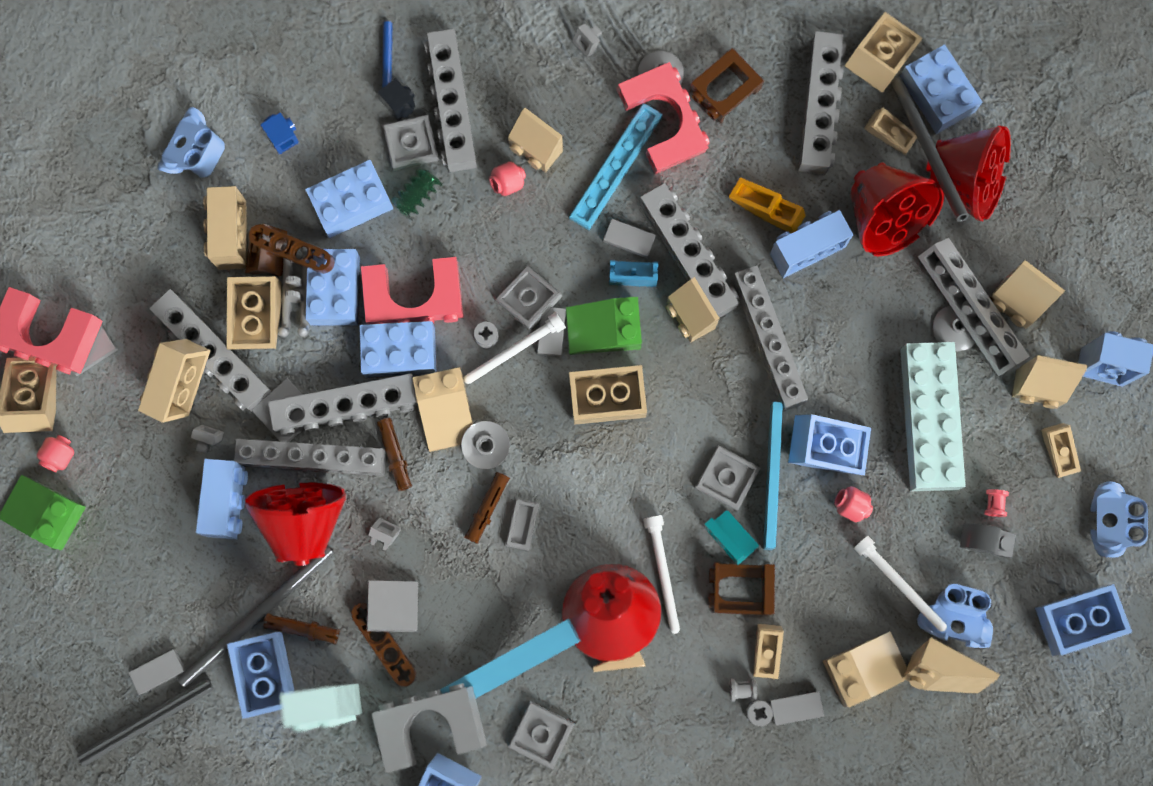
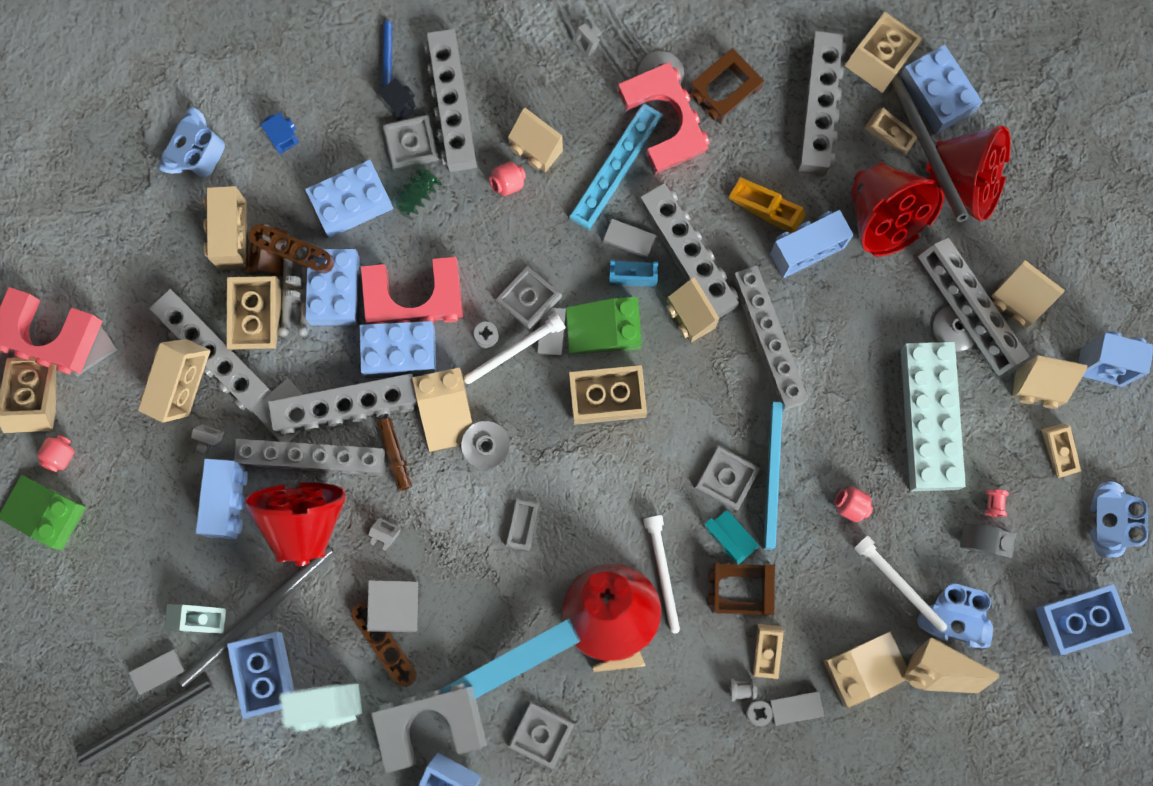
(195, 618): none -> light aqua slope
(300, 628): reddish brown pin -> none
(487, 507): reddish brown pin -> none
(829, 444): light blue slope -> none

